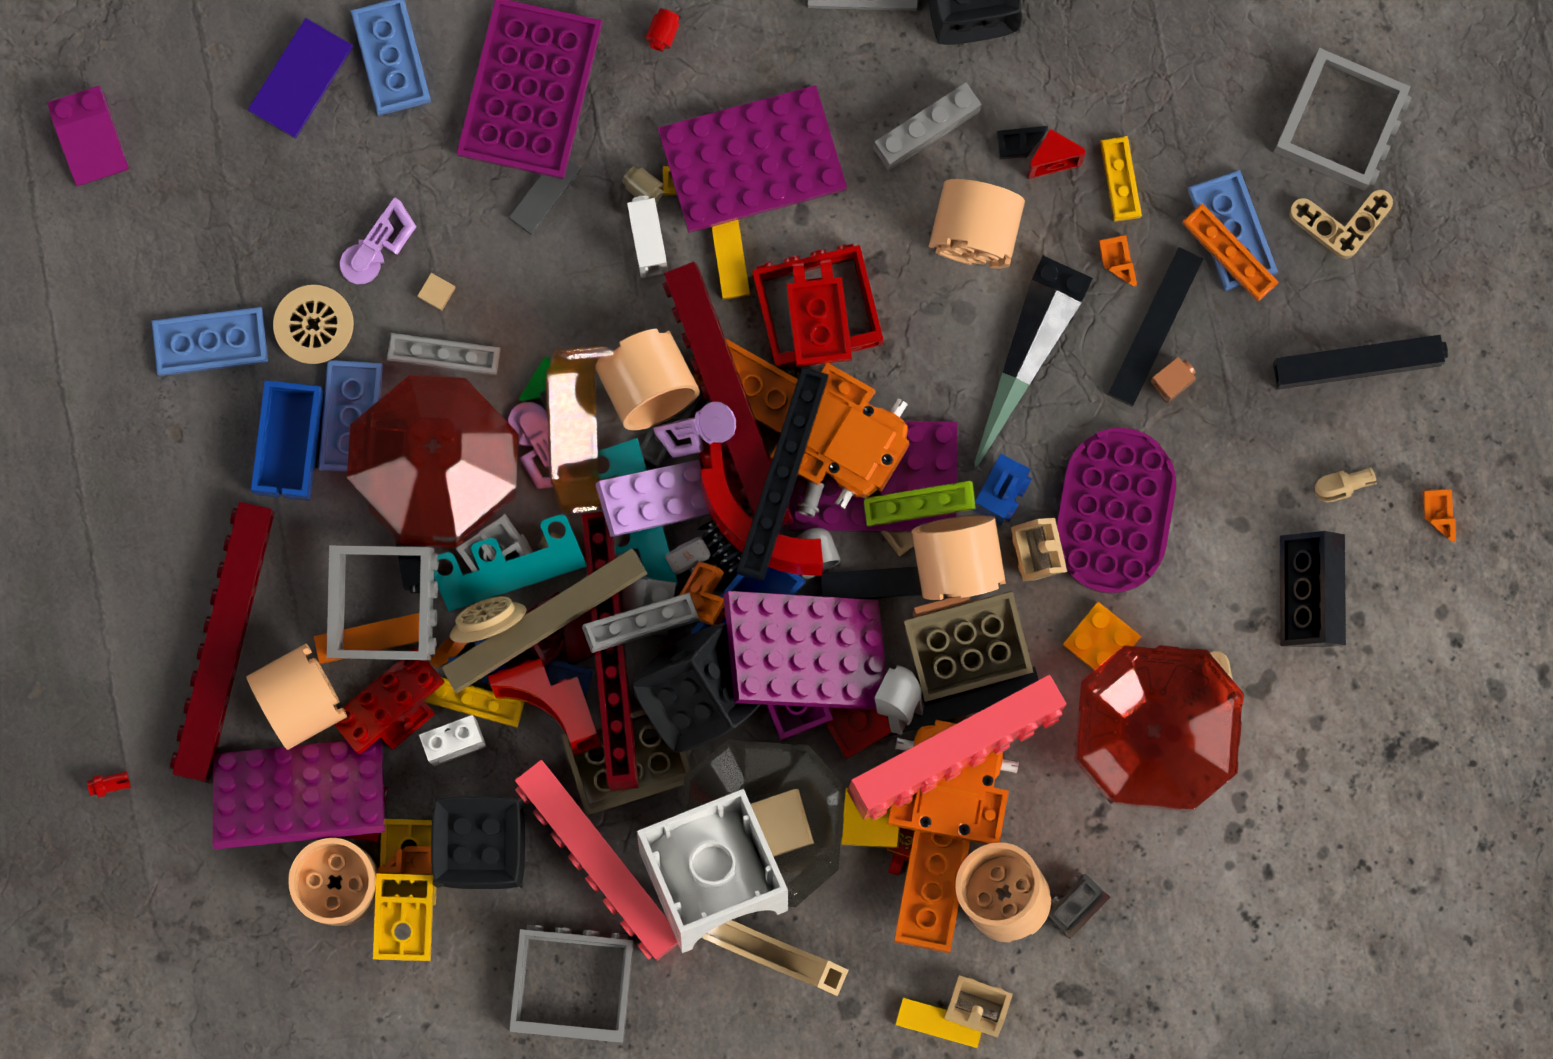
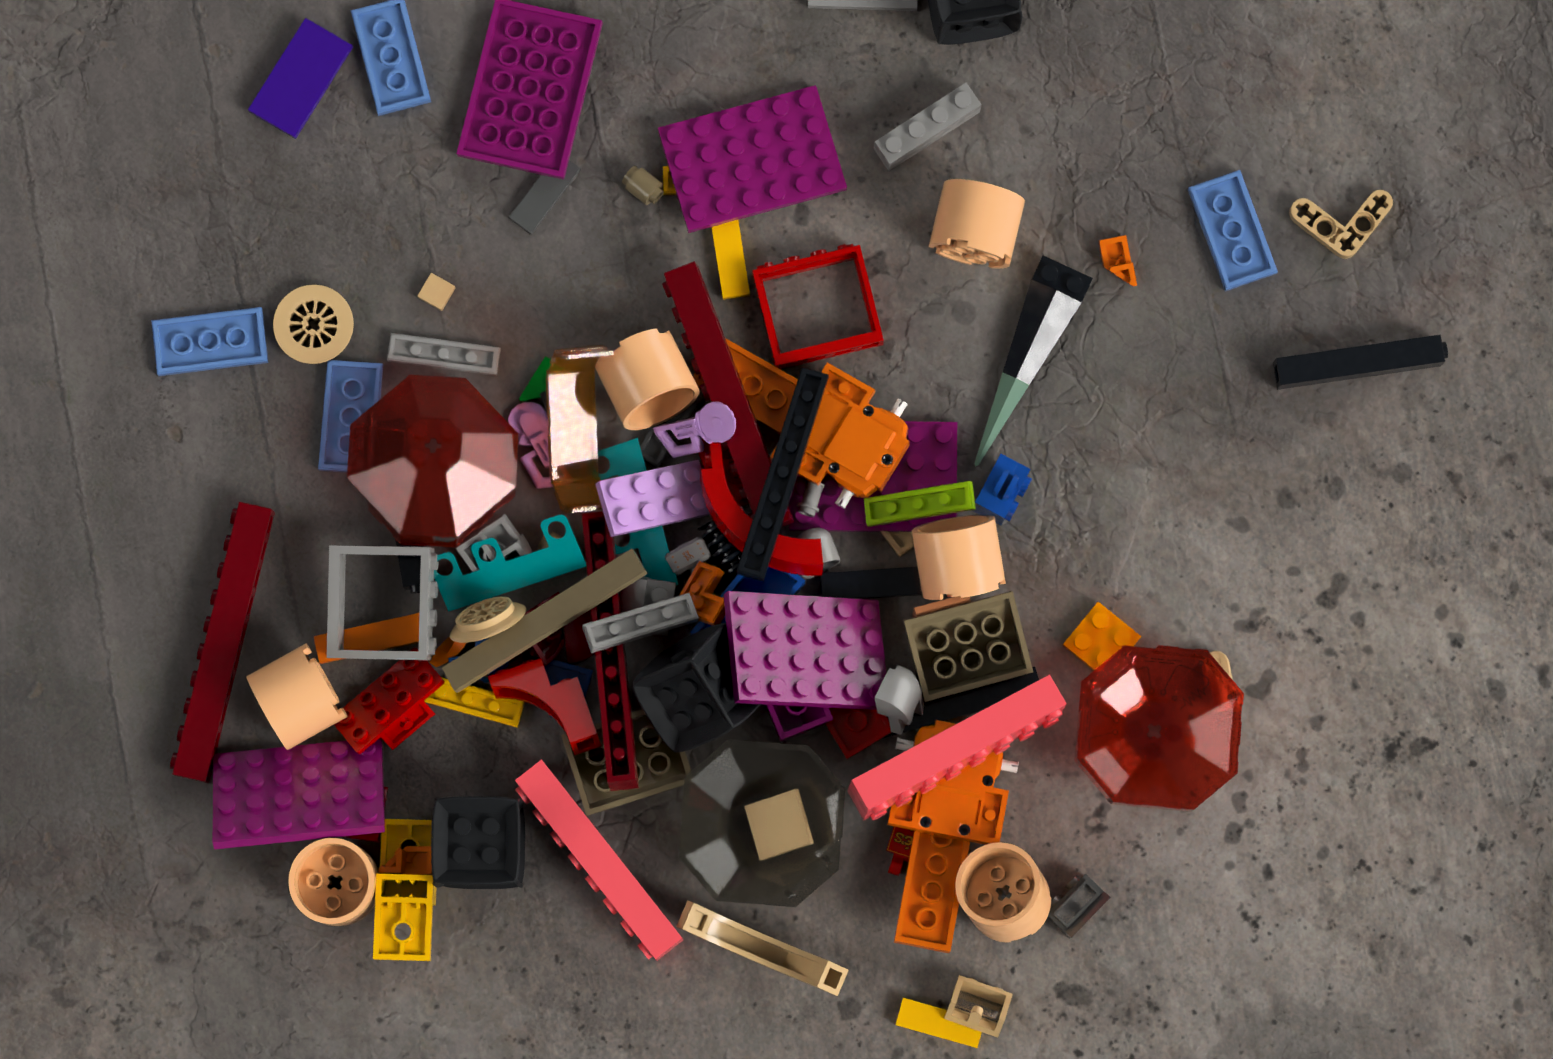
(88, 135): magenta slope -> none
(102, 785): red animal -> none
(287, 440): blue piece -> none
(363, 260): lavender piece -> none
(451, 744): white window -> none
(565, 935): light grey window -> none
(647, 236): white window -> none
(662, 30): red brick -> none
(711, 867): white piece -> none
(818, 317): red tile -> none
(867, 832): yellow tile -> none
(1019, 142): black tile -> none
(1038, 549): tan window -> none
(1055, 155): red slope -> none
(1116, 510): magenta plate -> none
(1120, 179): yellow tile -> none
(1155, 327): black tile -> none
(1174, 379): nougat brick -> none
(1230, 252): orange tile -> none
(1312, 590): black slope -> none
(1325, 165): light grey window -> none
(1341, 484): tan arm -> none
(1439, 511): orange slope -> none

